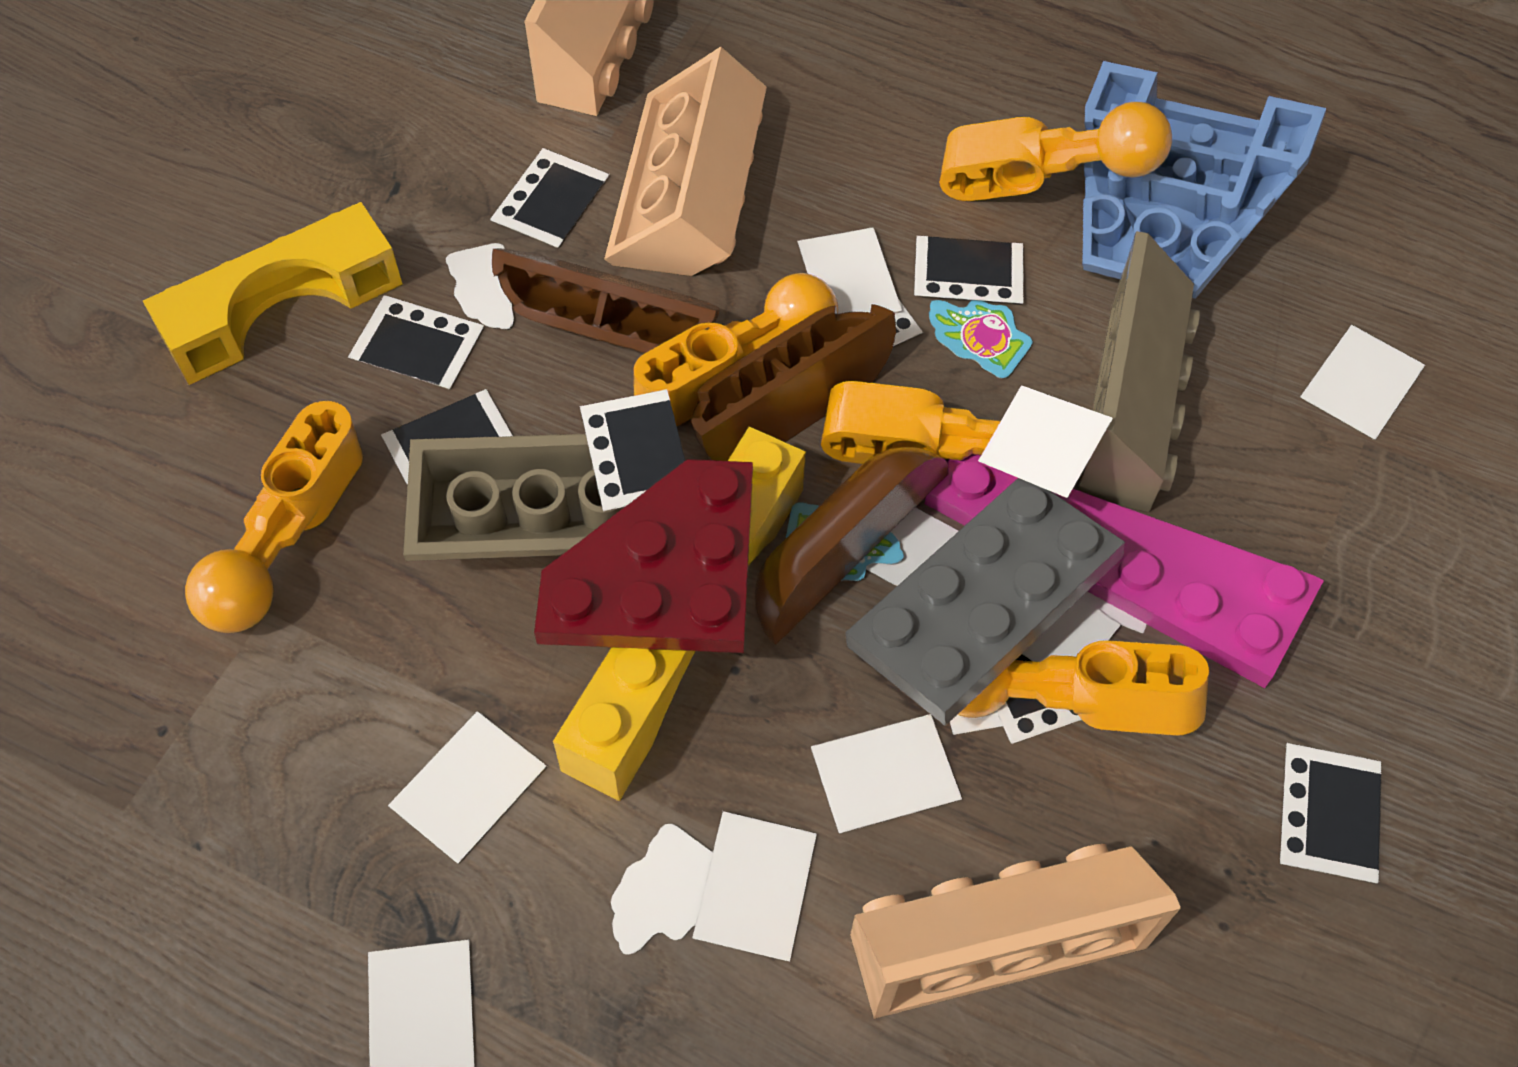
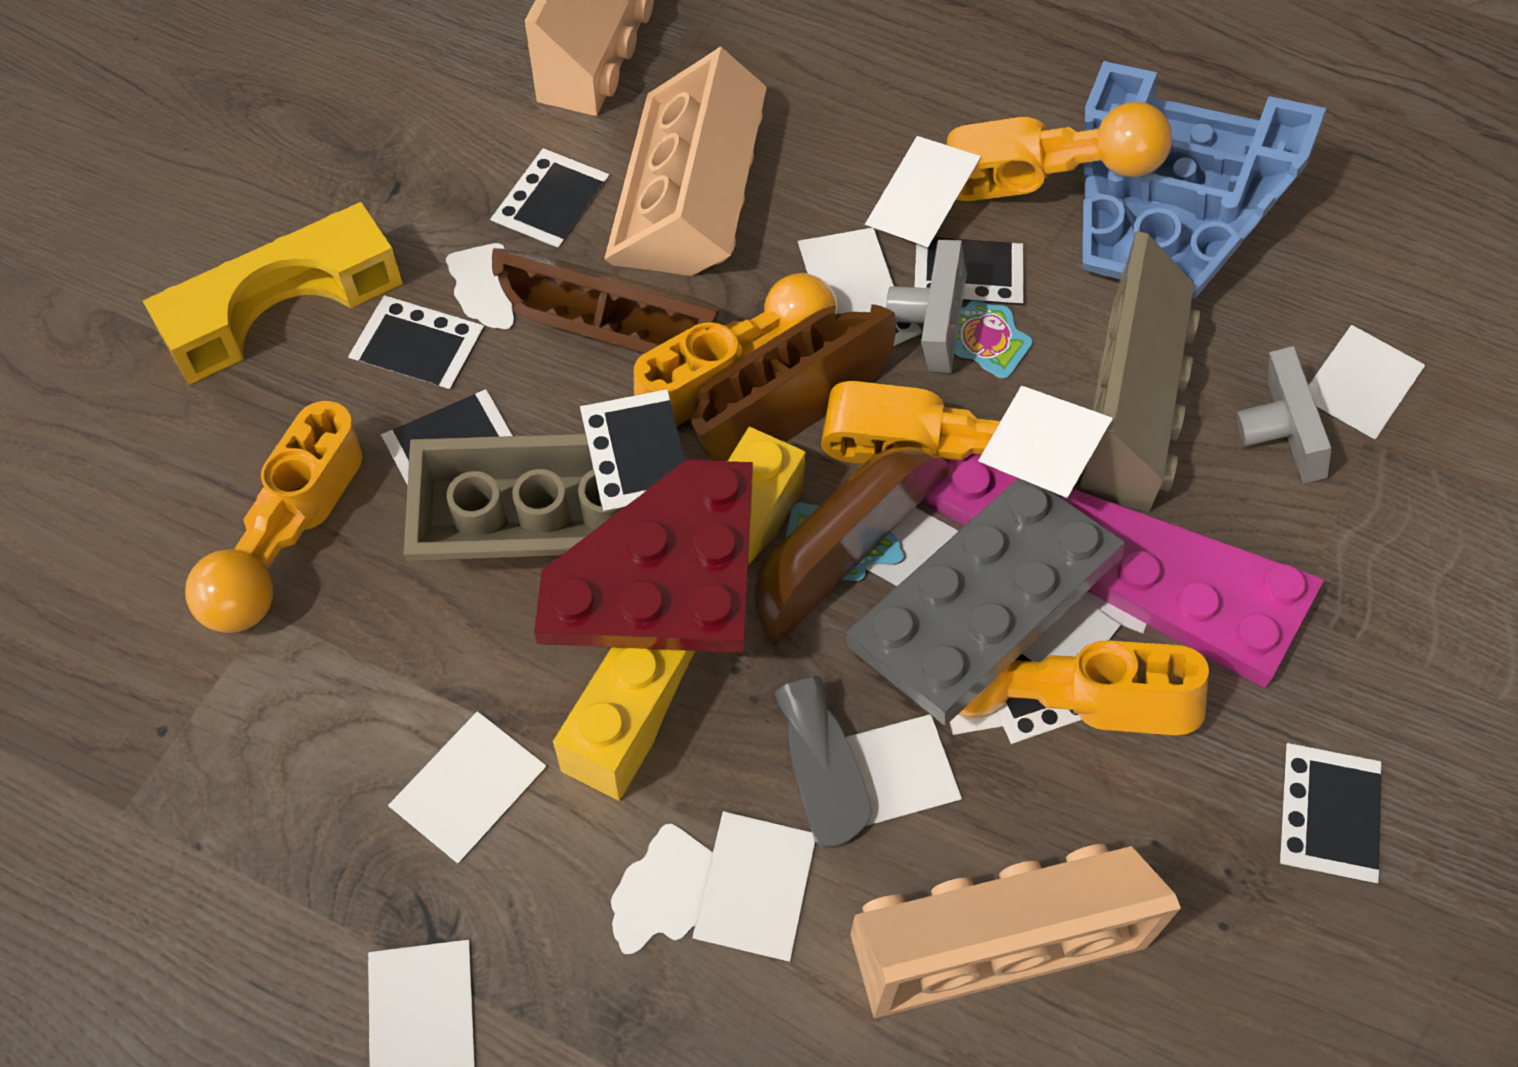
(823, 765): none -> dark grey piece
(922, 191): none -> white sticker
(935, 306): none -> light grey tile
(1289, 416): none -> light grey tile

